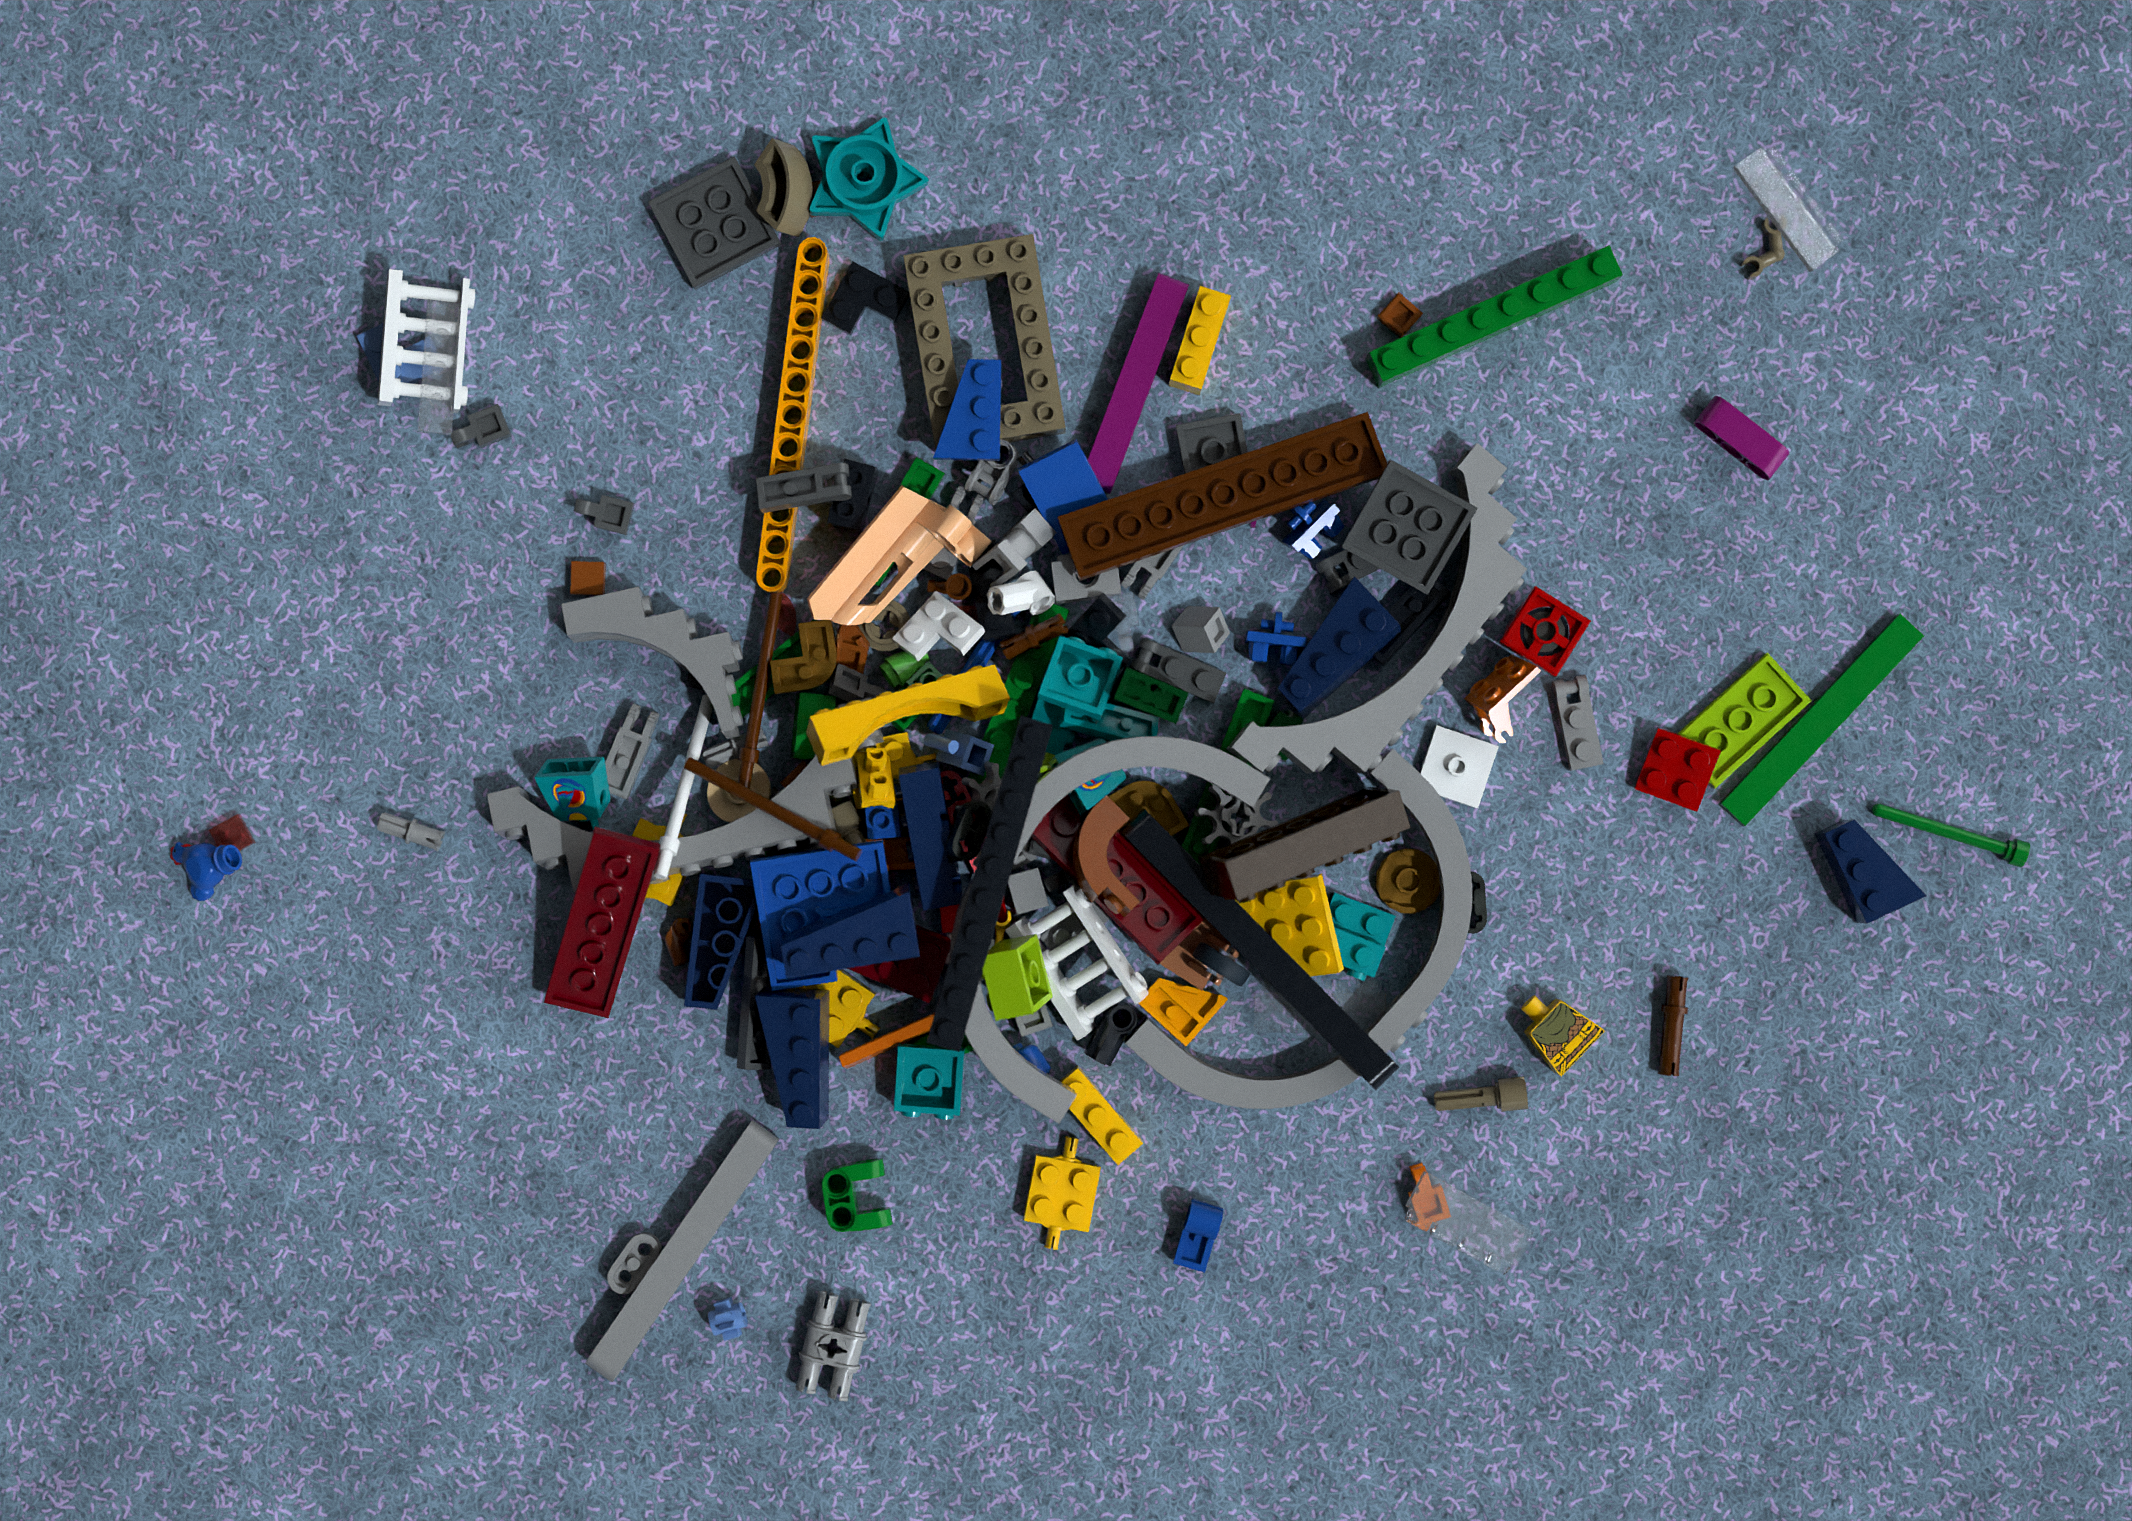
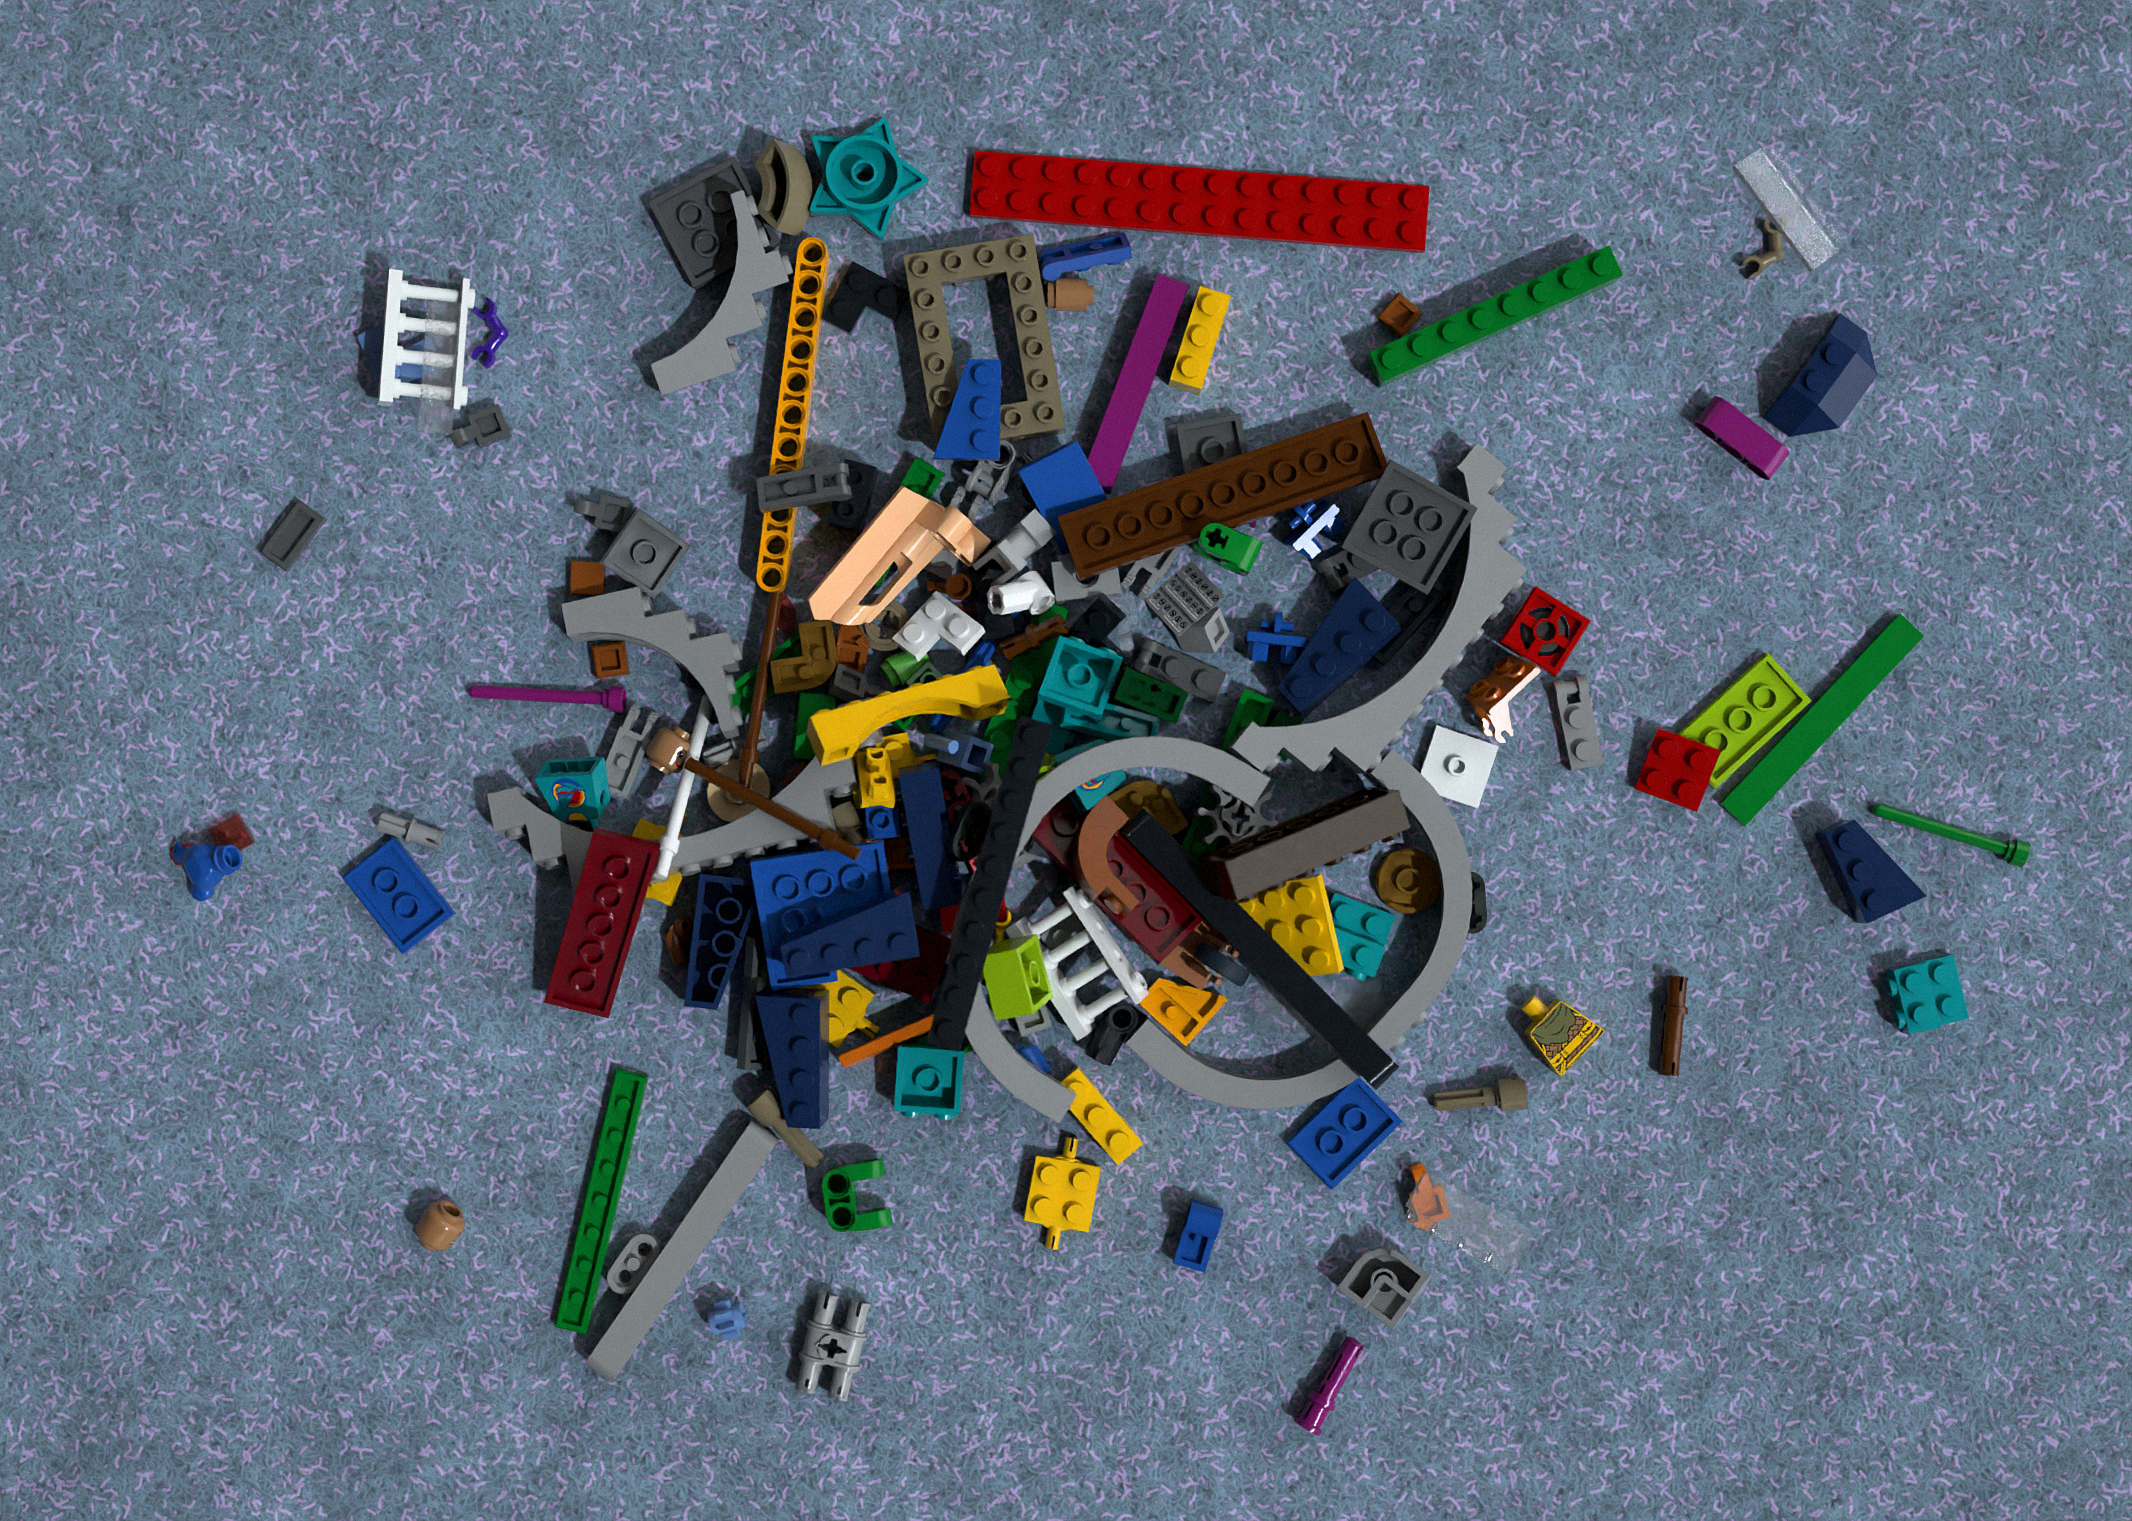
(292, 535): none -> dark grey tile
(398, 895): none -> blue tile
(440, 1225): none -> medium nougat head
(499, 334): none -> dark purple arm
(601, 1201): none -> green tile
(610, 660): none -> dark orange tile
(611, 699): none -> magenta piece
(644, 553): none -> dark grey plate
(668, 749): none -> medium nougat head
(755, 271): none -> light grey arch
(768, 1111): none -> dark tan piece
(1027, 891): light grey panel -> none
(1070, 294): none -> medium nougat brick
(1084, 255): none -> blue plate
(1184, 598): none -> light grey sticker
(1199, 201): none -> red plate
(1234, 550): none -> green piece
(1322, 1399): none -> magenta pin
(1343, 1132): none -> blue tile
(1385, 1284): none -> light grey brick
(1826, 382): none -> dark blue wedge
(1926, 994): none -> teal plate

